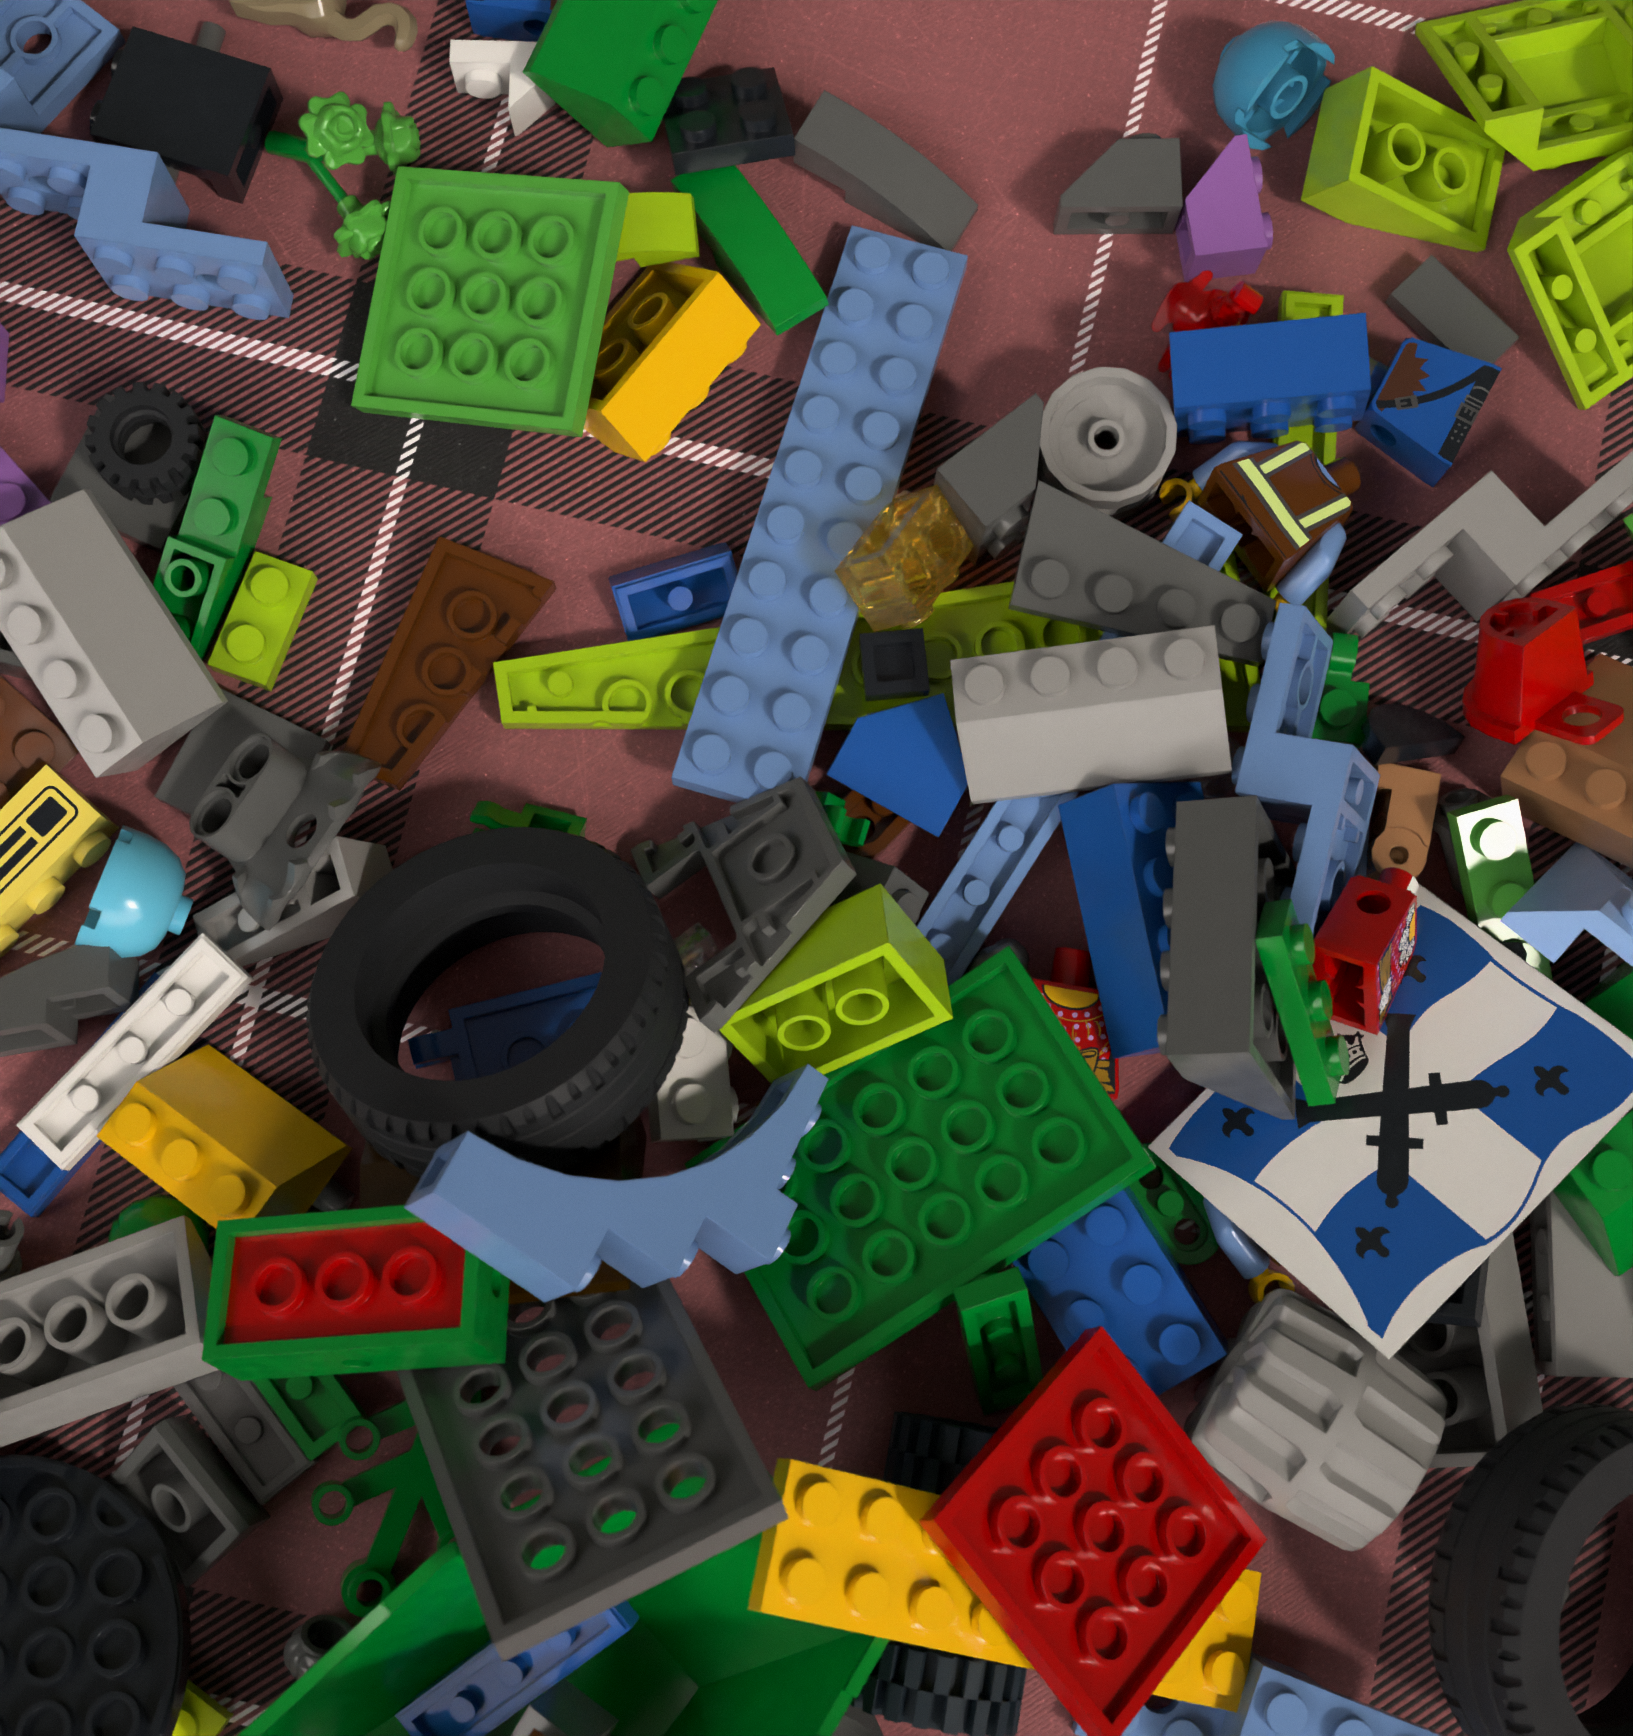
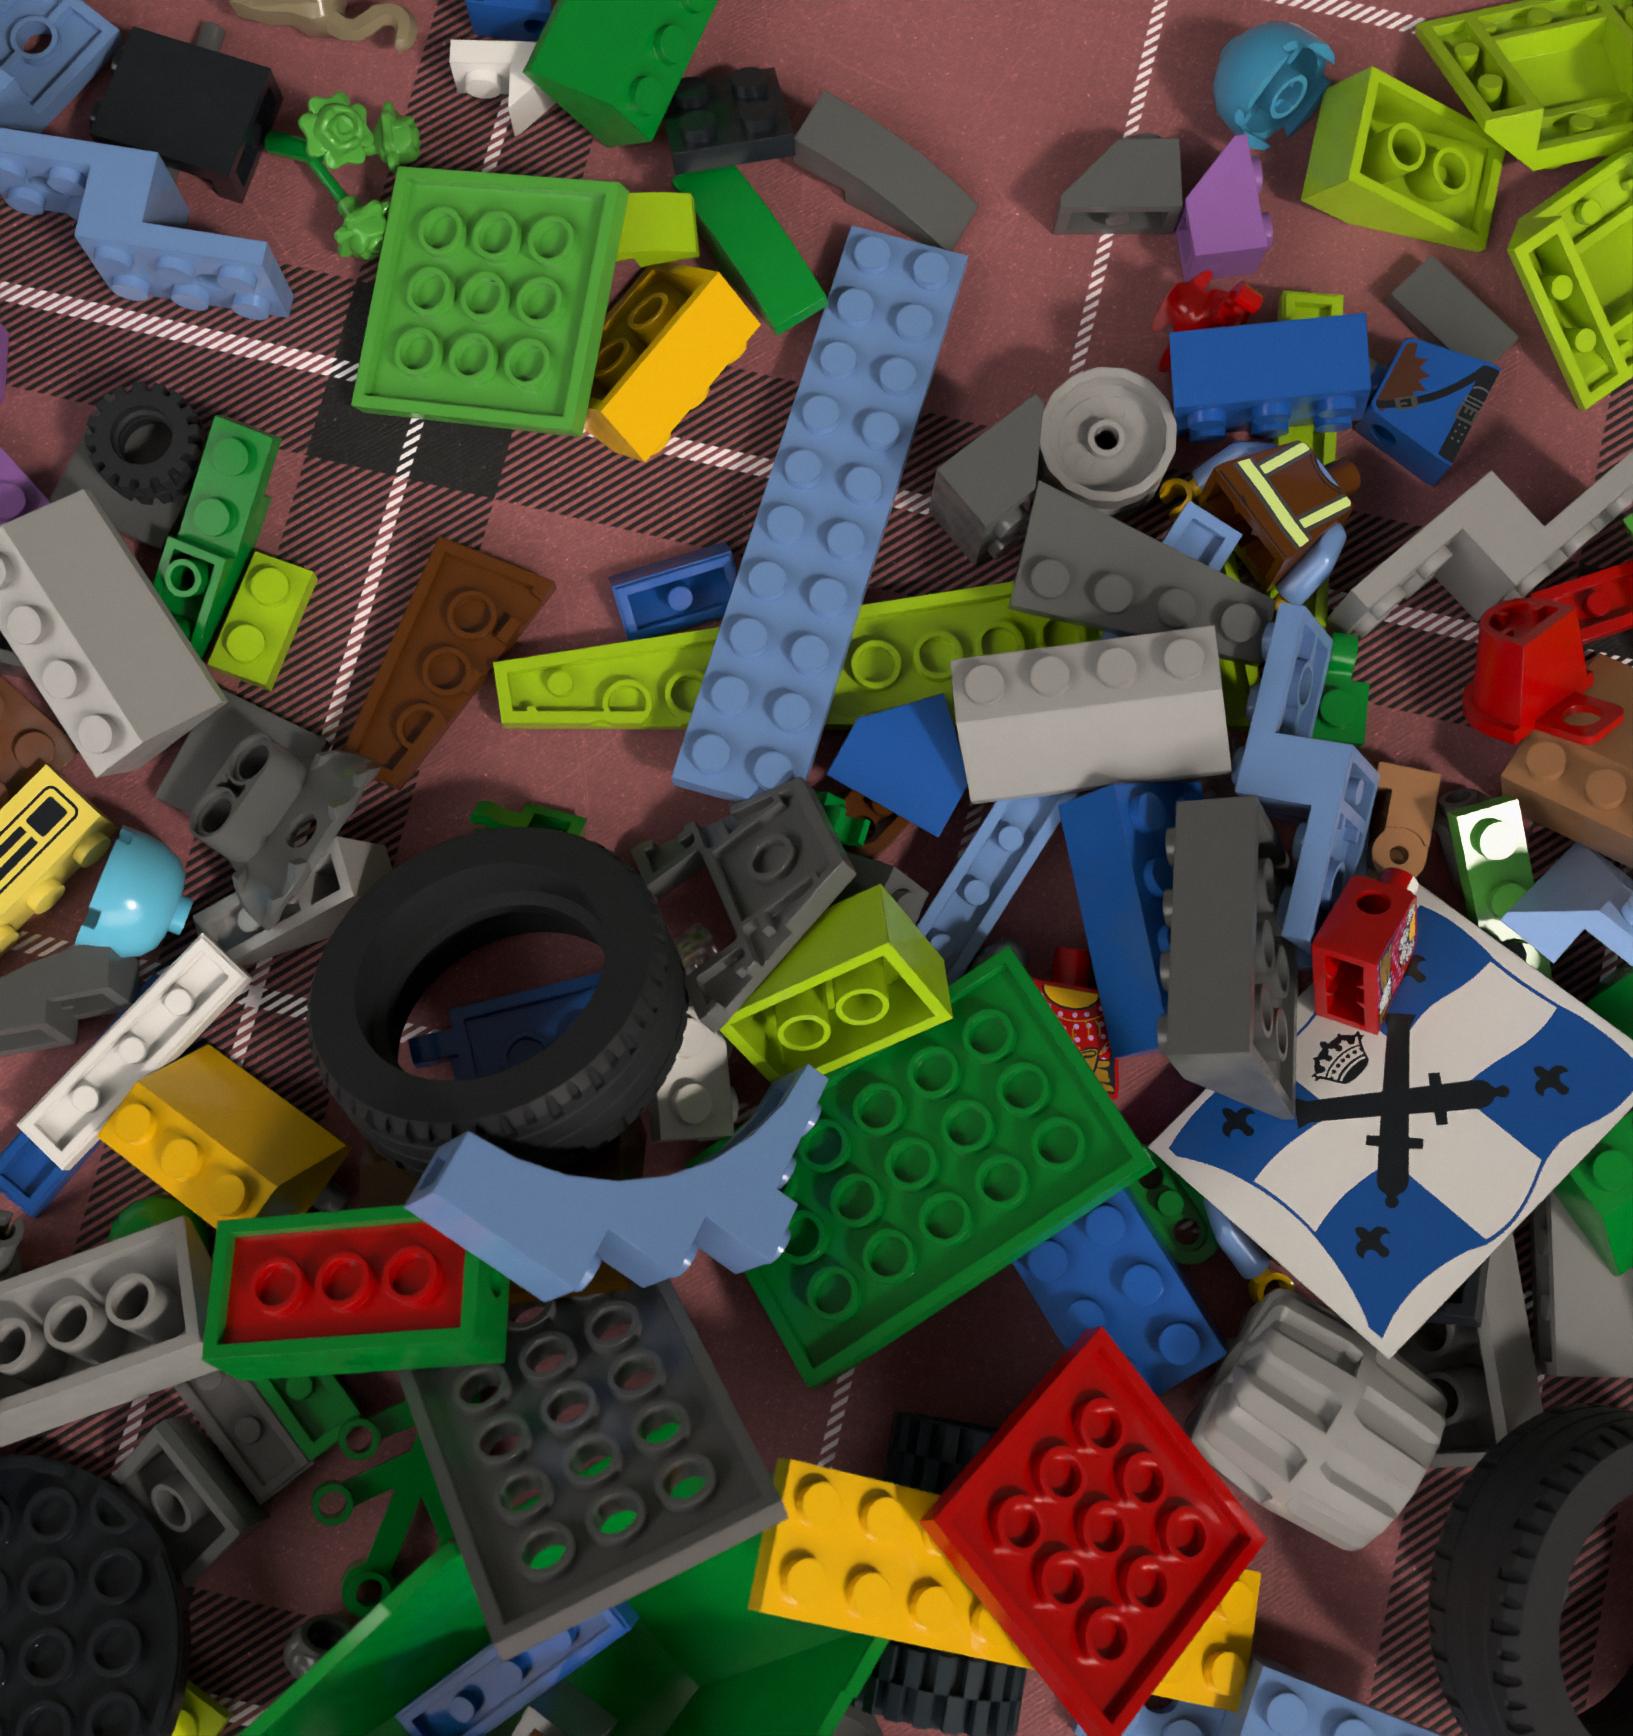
(894, 664): black plate -> none
(905, 560): clear yellow brick -> none
(999, 1338): green plate -> none
(1301, 1001): green plate -> none
(1406, 734): black tile -> none

